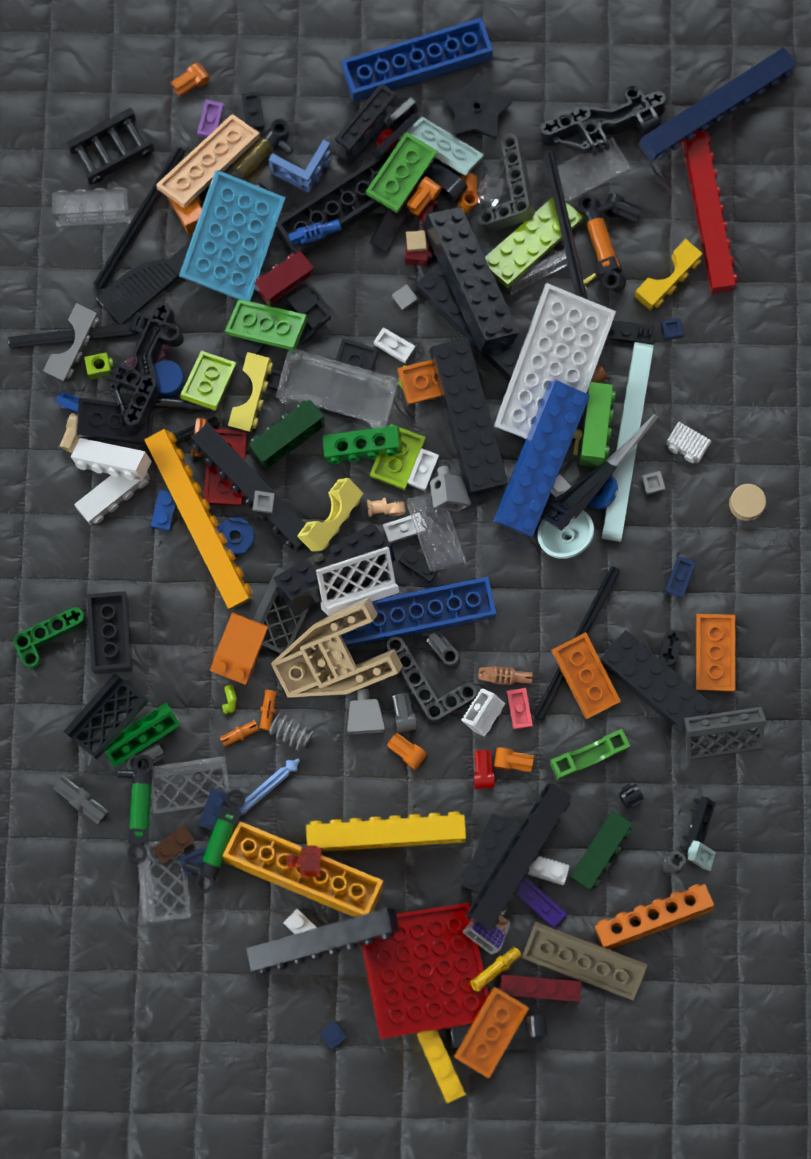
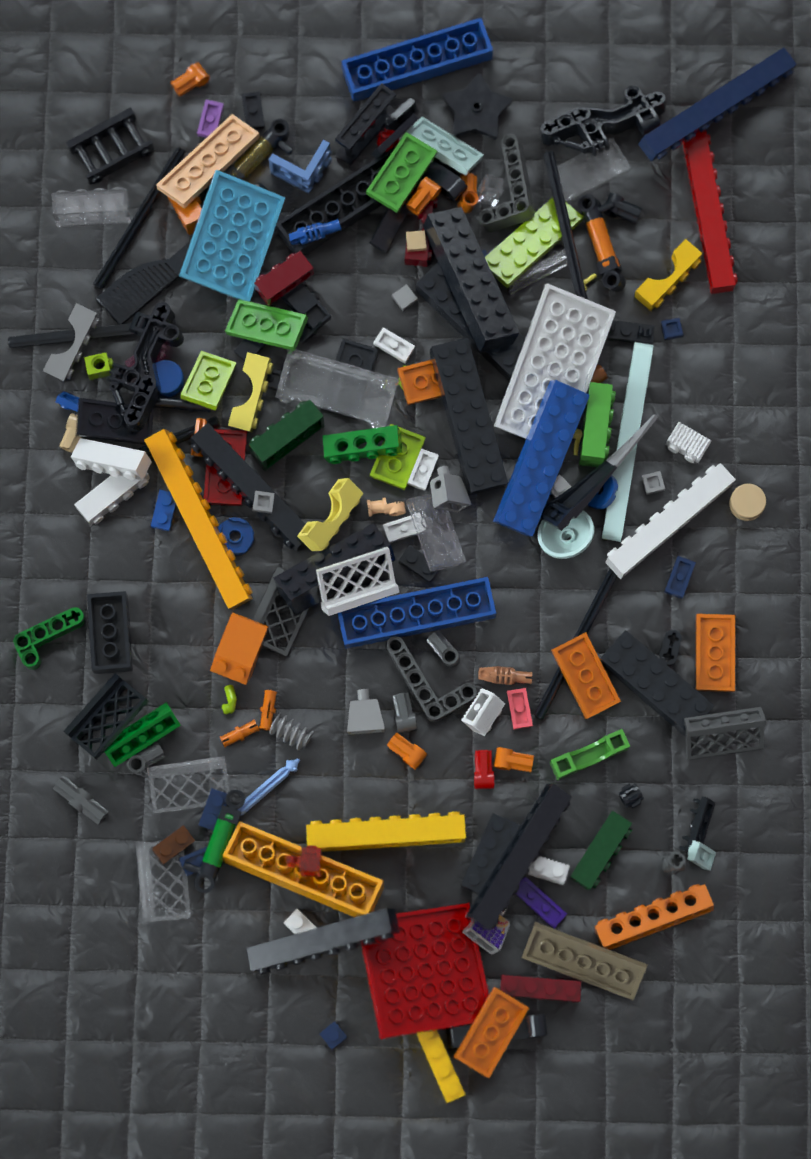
(140, 806): piece -> none
(322, 663): tan wedge -> none
(501, 964): yellow pin -> none
(669, 521): none -> white brick

